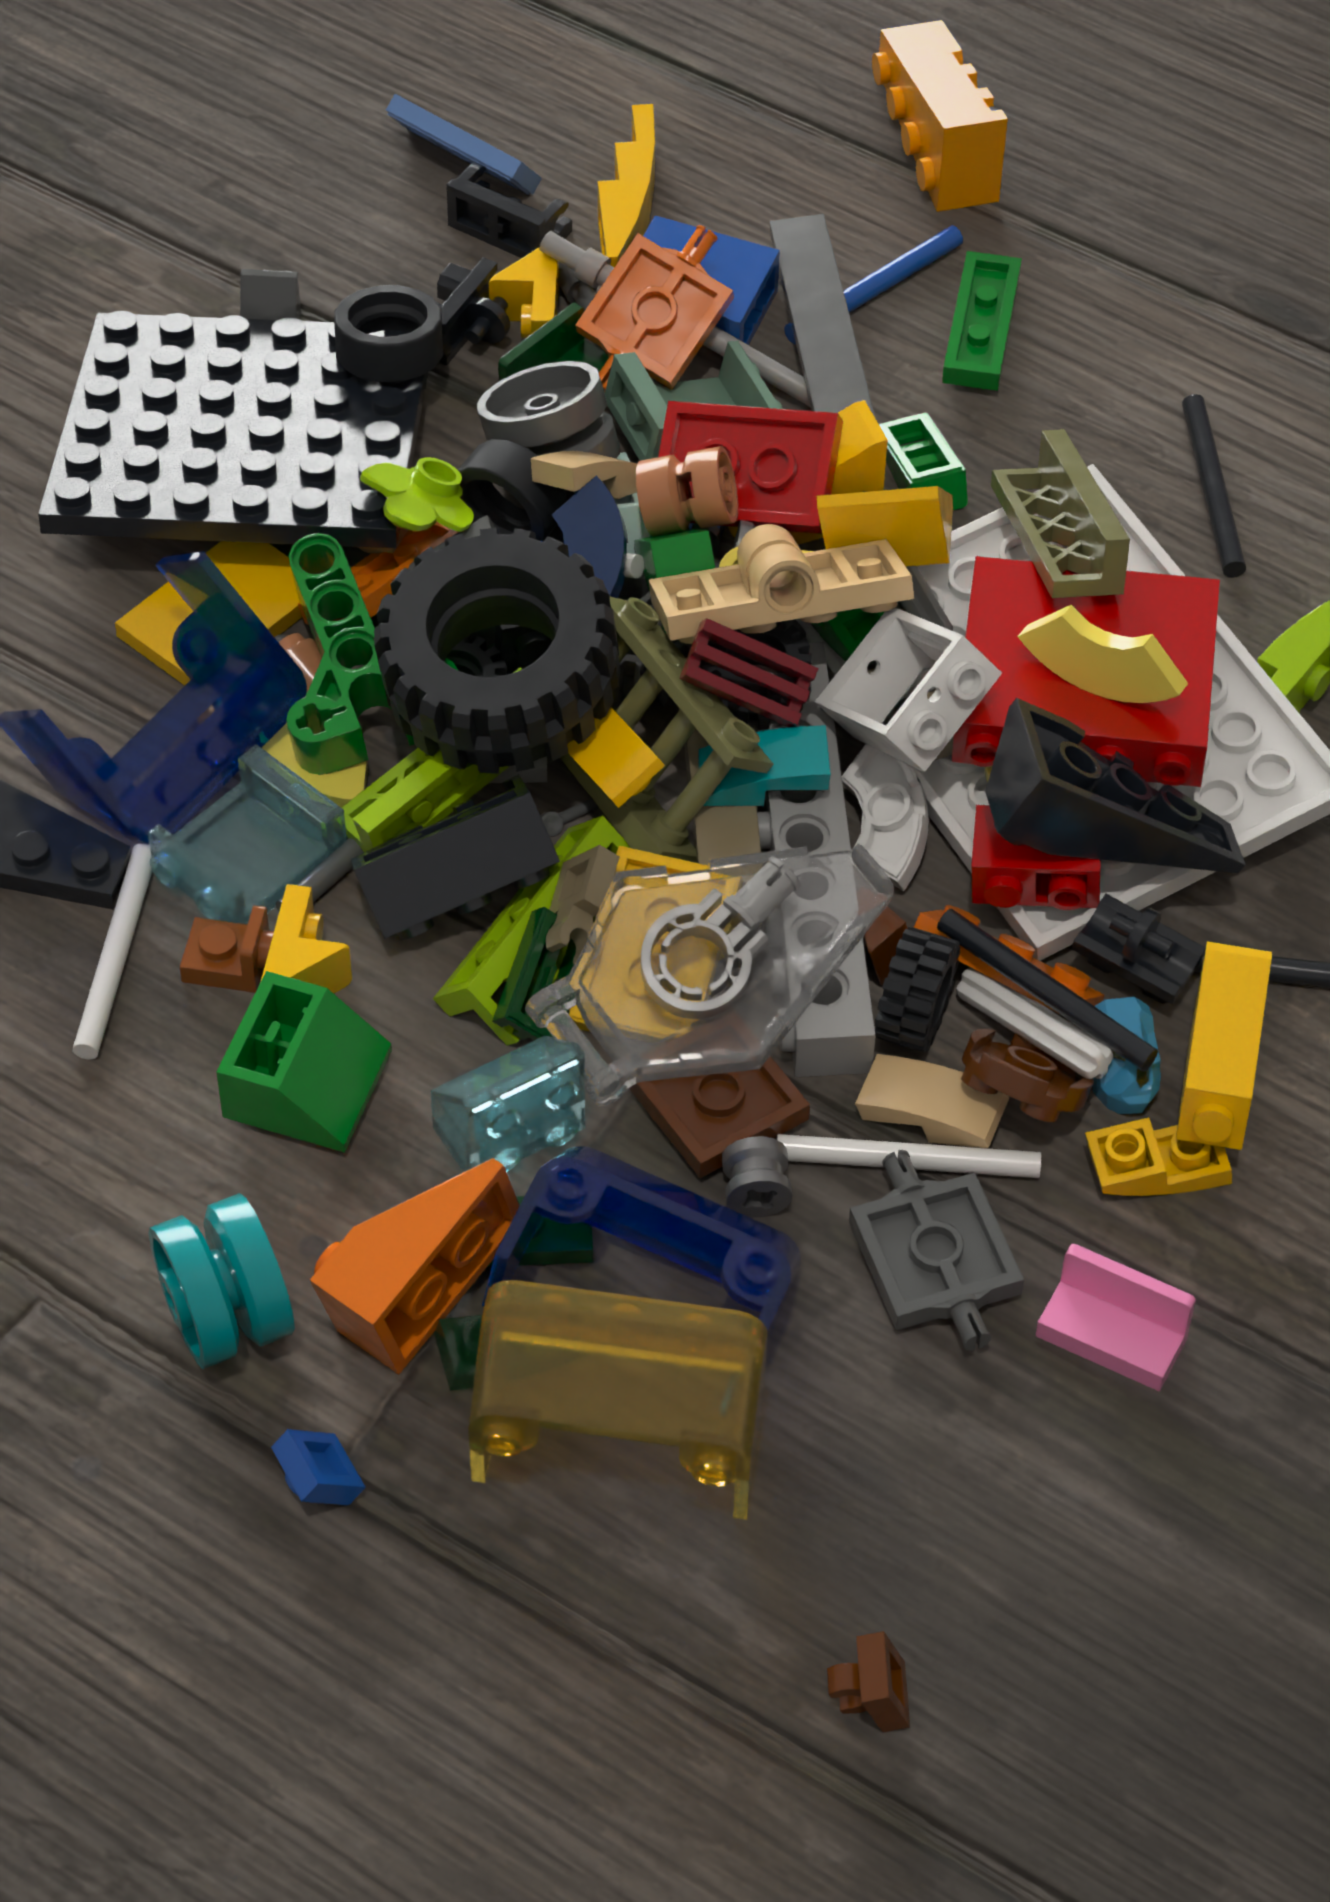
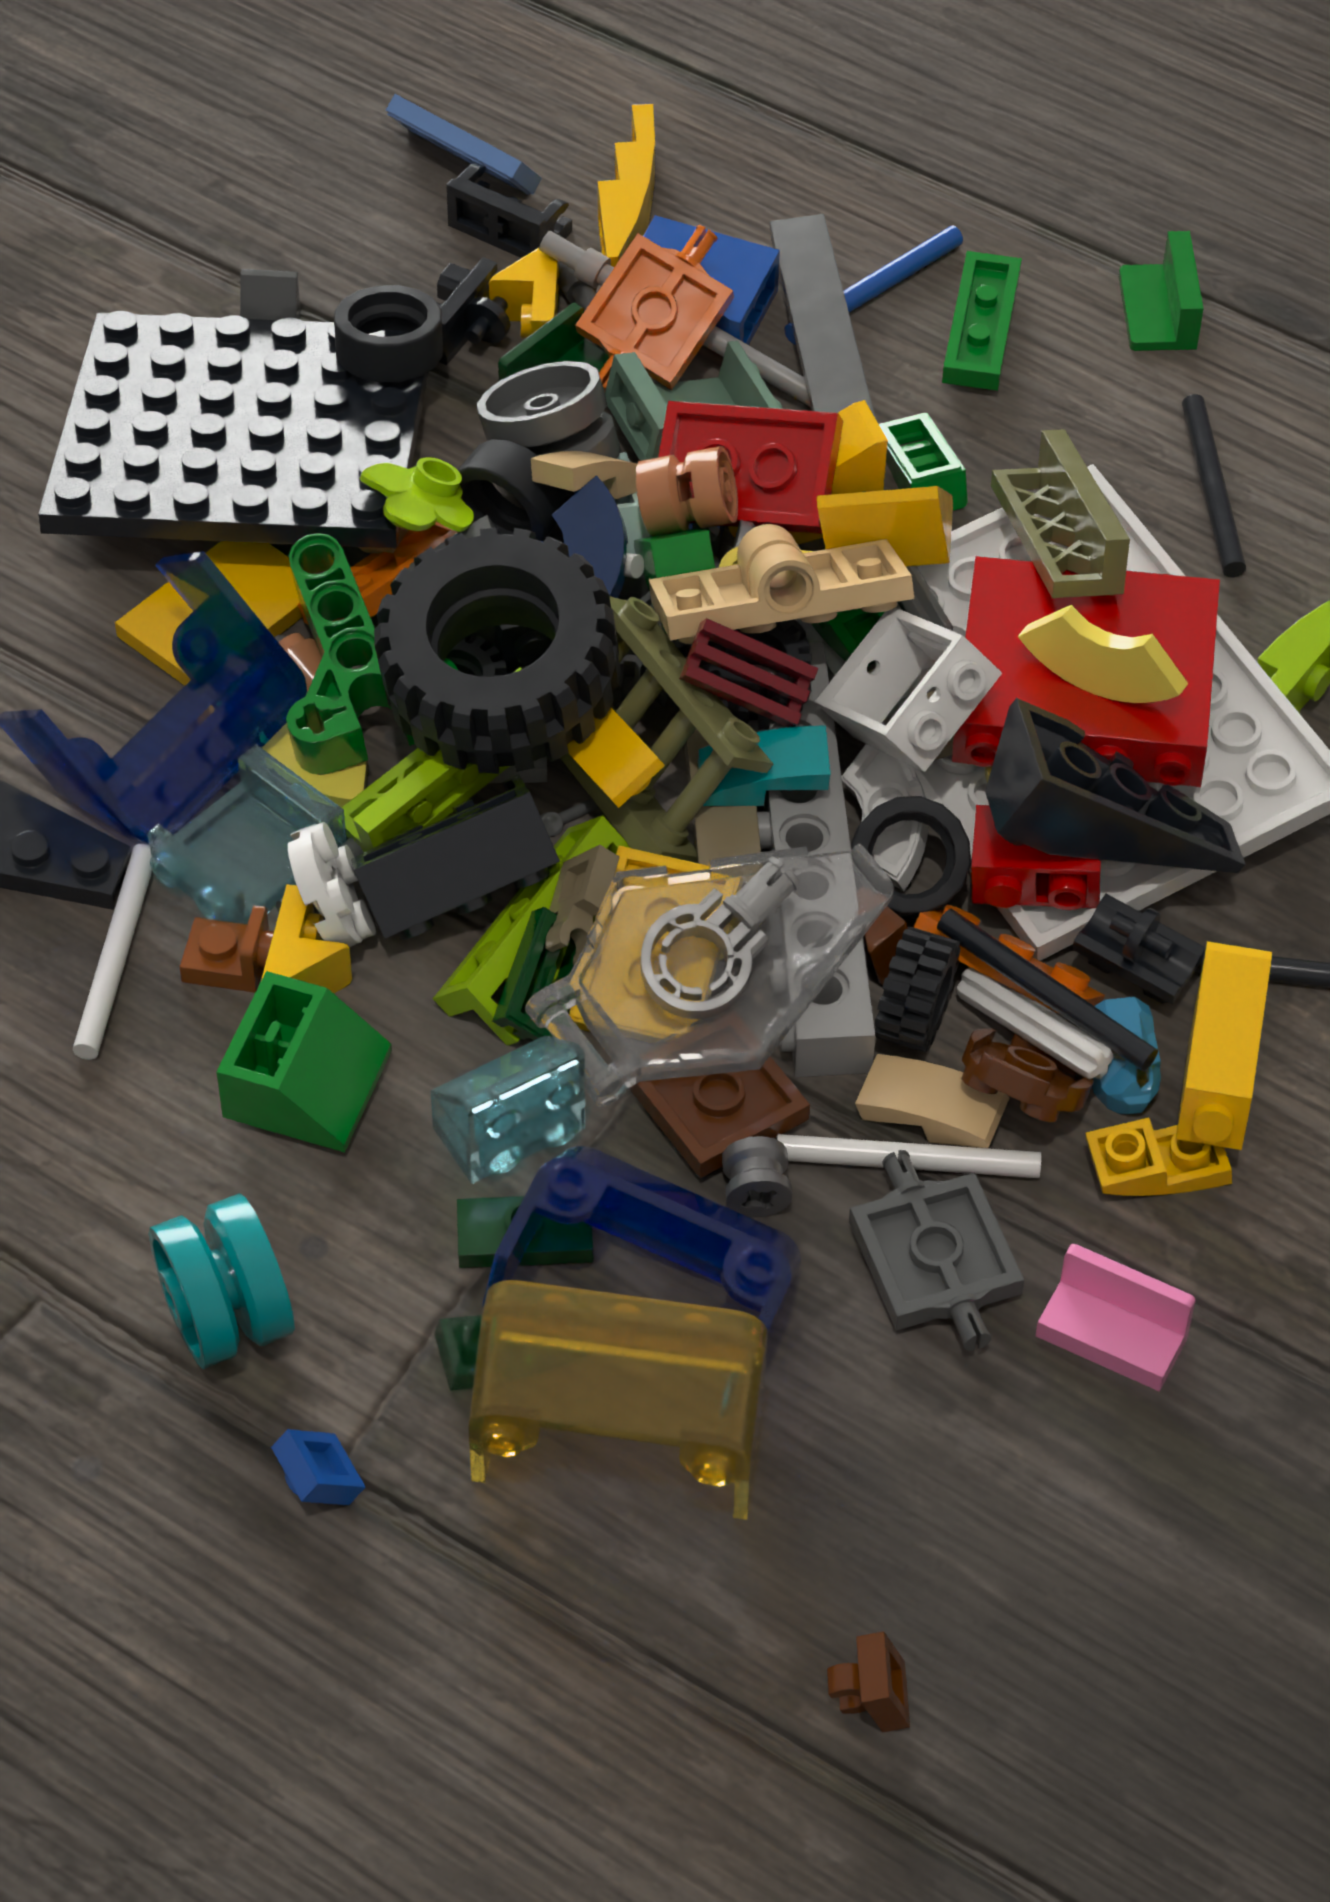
(326, 879): none -> white plate
(414, 1262): orange slope -> none
(942, 115): light orange wedge -> none
(945, 825): none -> black tyre
(1163, 299): none -> green panel

